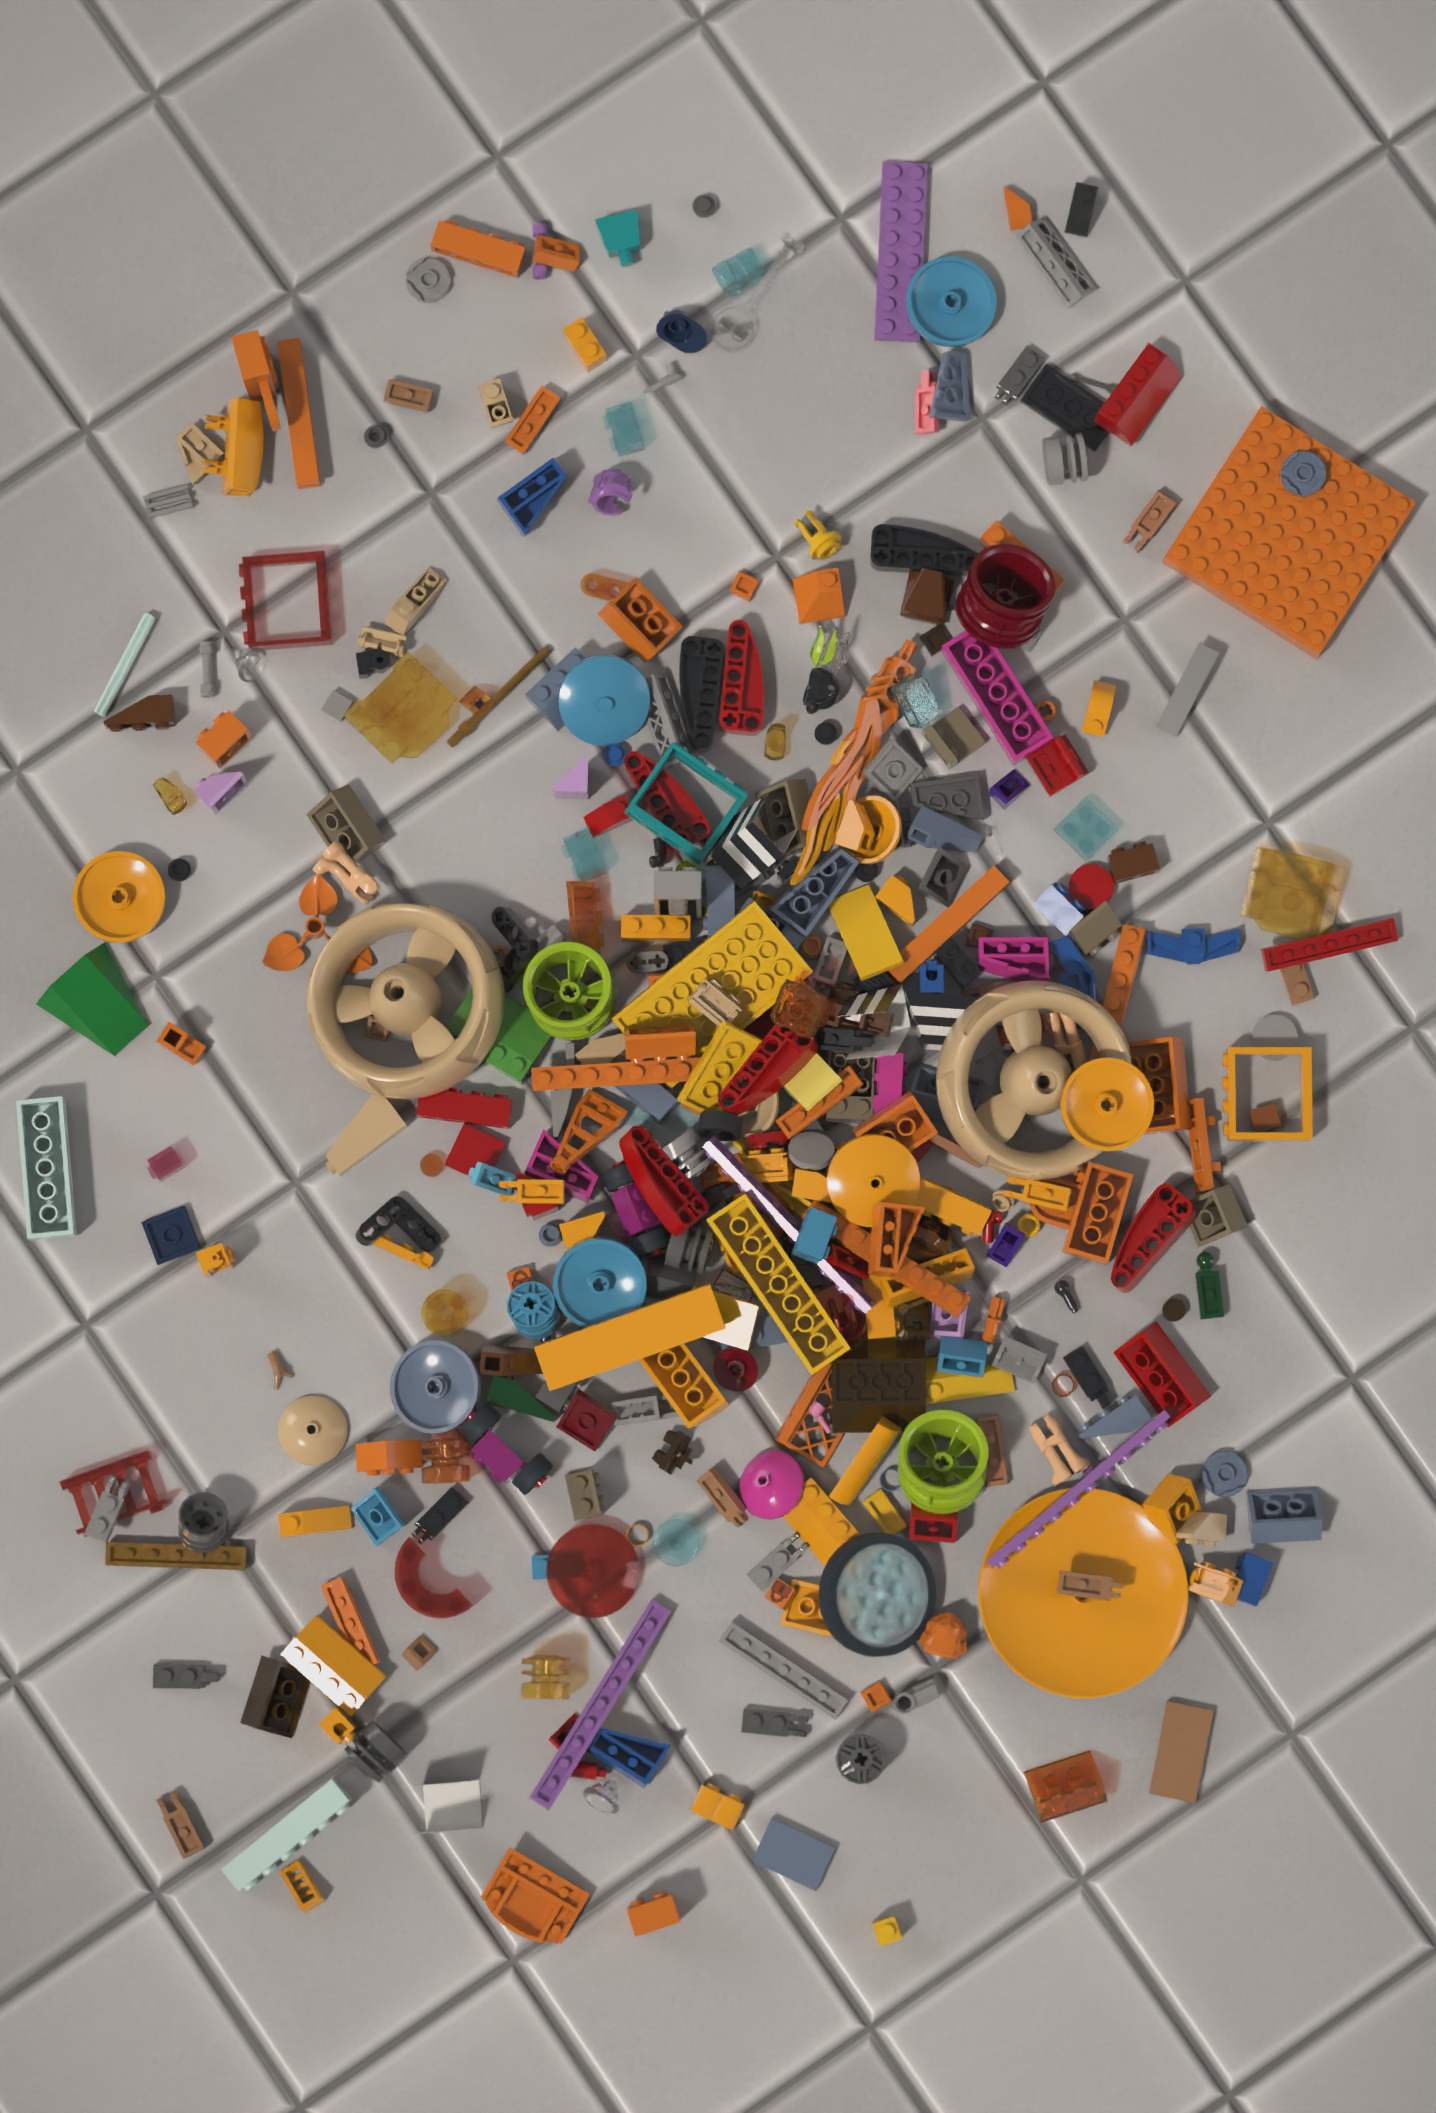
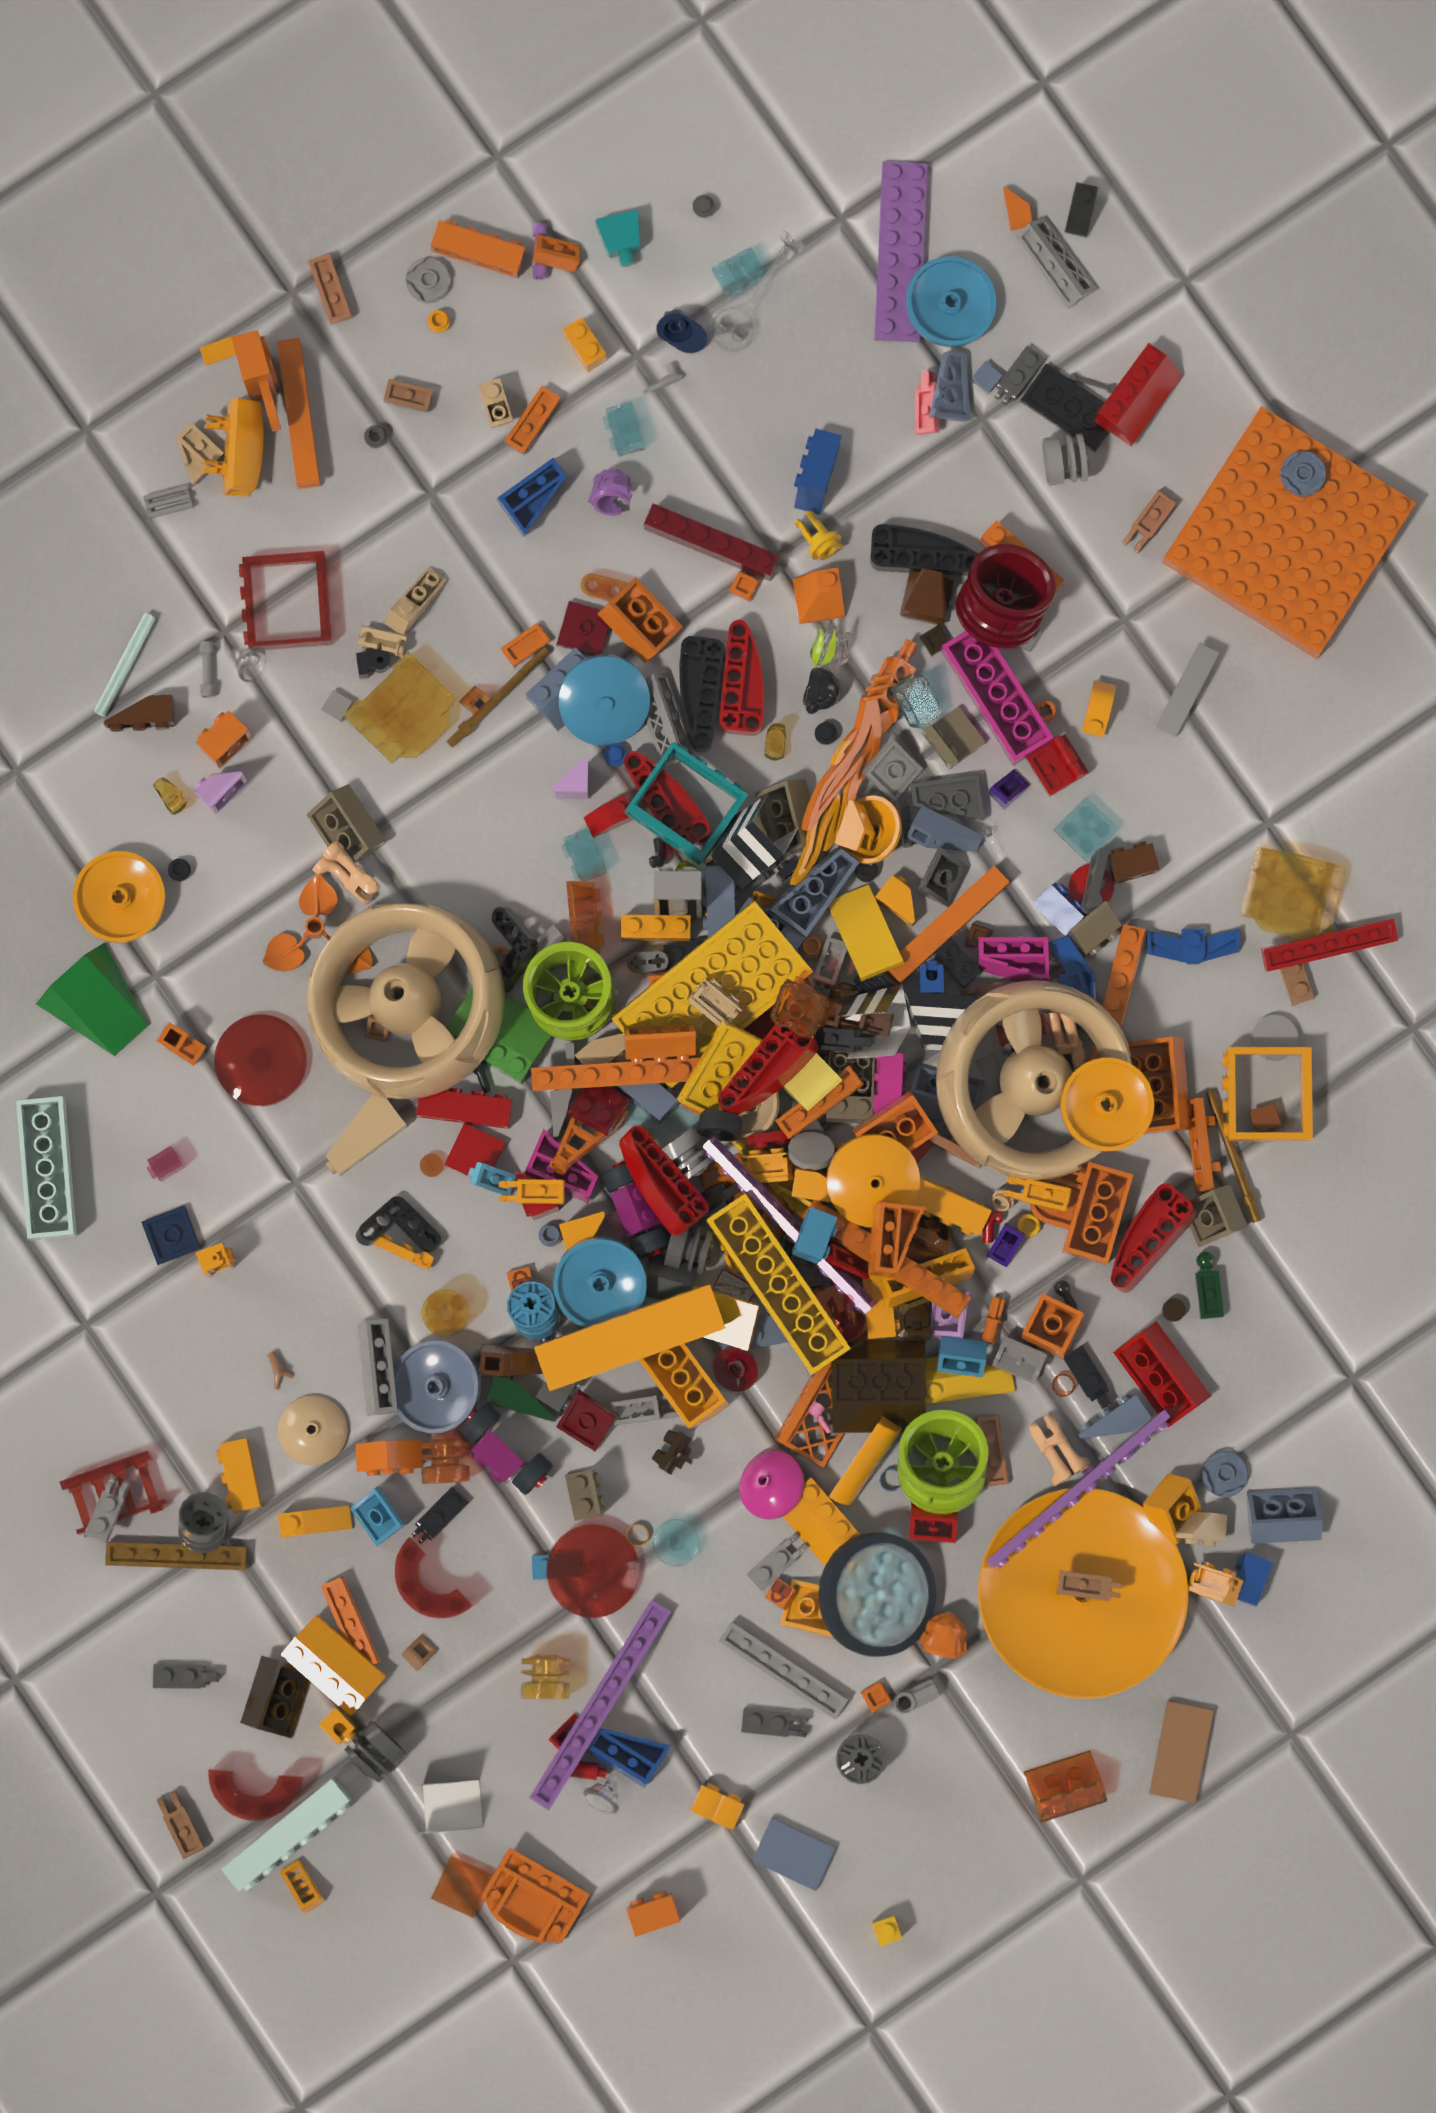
(218, 351): none -> light orange sticker
(239, 1475): none -> light orange brick
(253, 1807): none -> clear red brick
(260, 1060): none -> clear red dish
(329, 289): none -> nougat plate
(377, 1367): none -> light grey brick
(438, 321): none -> light orange plate
(461, 1886): none -> clear orange plate
(482, 1078): none -> black piece
(525, 645): none -> orange tile
(583, 629): none -> dark red plate
(599, 1108): none -> dark red plate
(711, 542): none -> dark red brick
(723, 1497): medium nougat hinge -> none
(816, 471): none -> blue wedge
(885, 1513): yellow tile -> none
(986, 377): none -> sand blue tile
(1052, 1326): none -> orange brick
(1095, 881): none -> dark grey plate
(1248, 1198): none -> pearl gold bar

